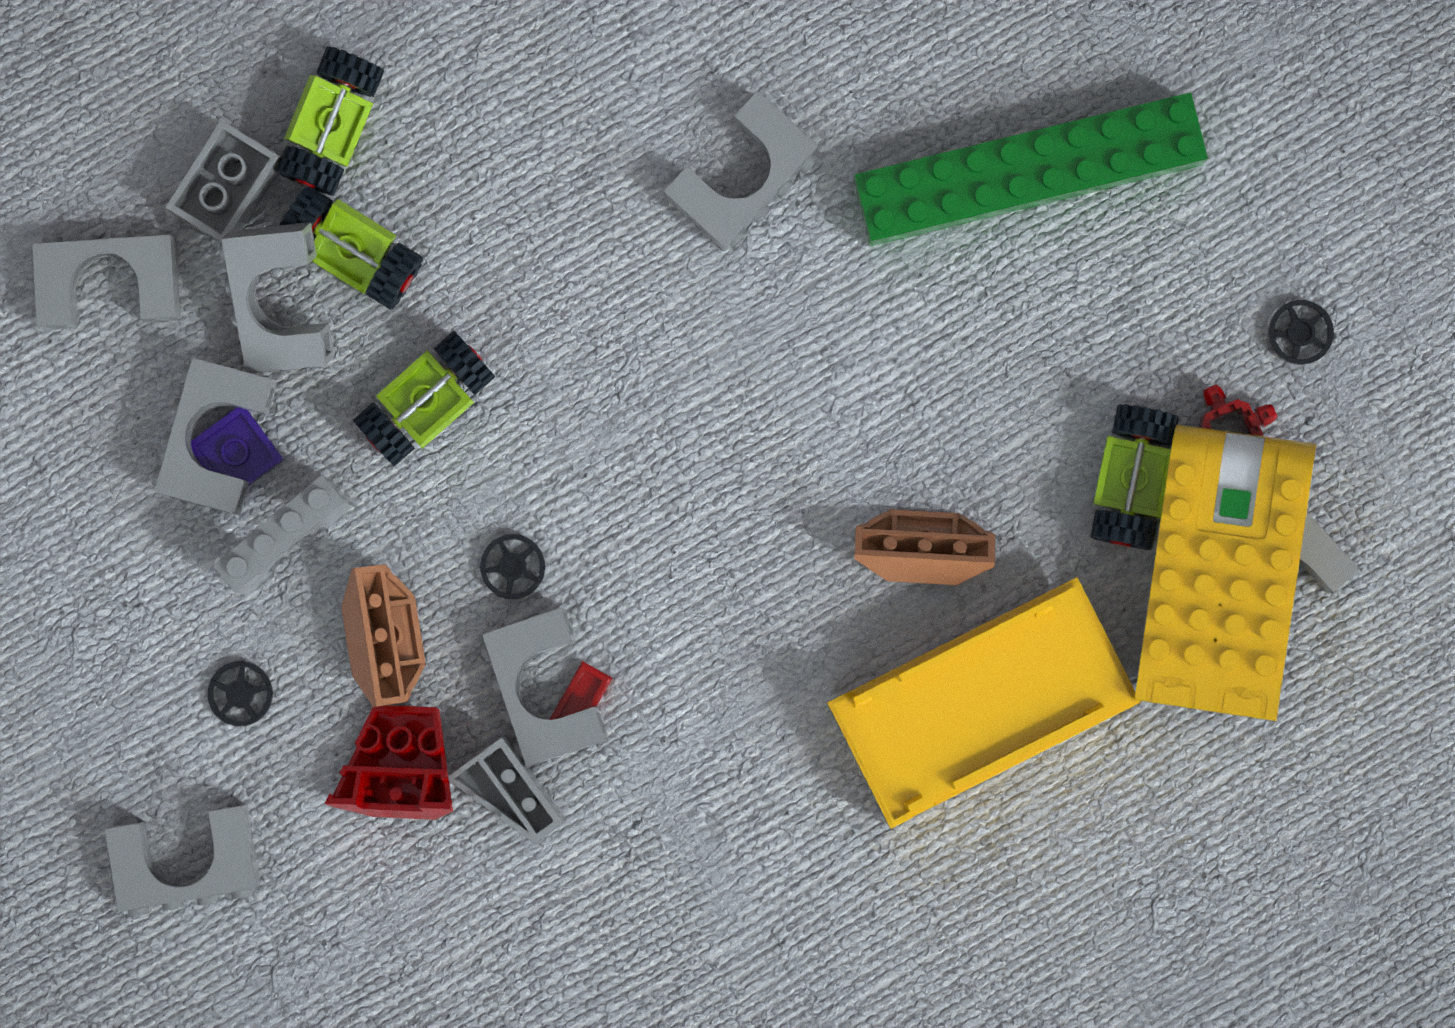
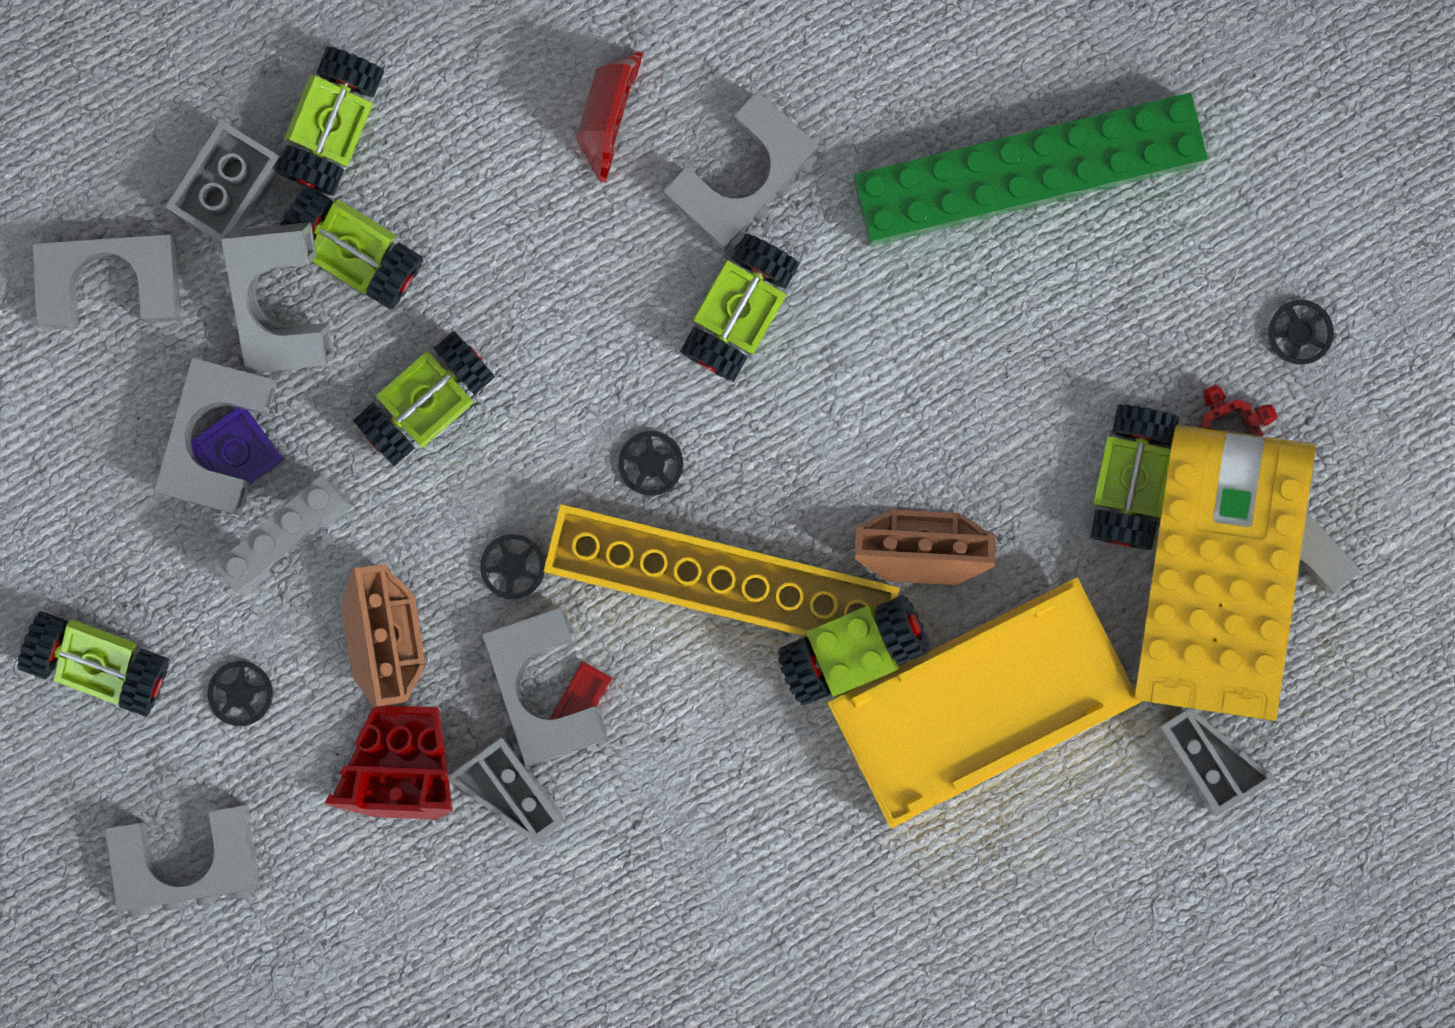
(93, 662): none -> plate
(605, 111): none -> red wedge
(651, 463): none -> black wheel
(704, 574): none -> yellow brick
(739, 307): none -> plate
(853, 650): none -> plate
(1211, 762): none -> light grey wedge

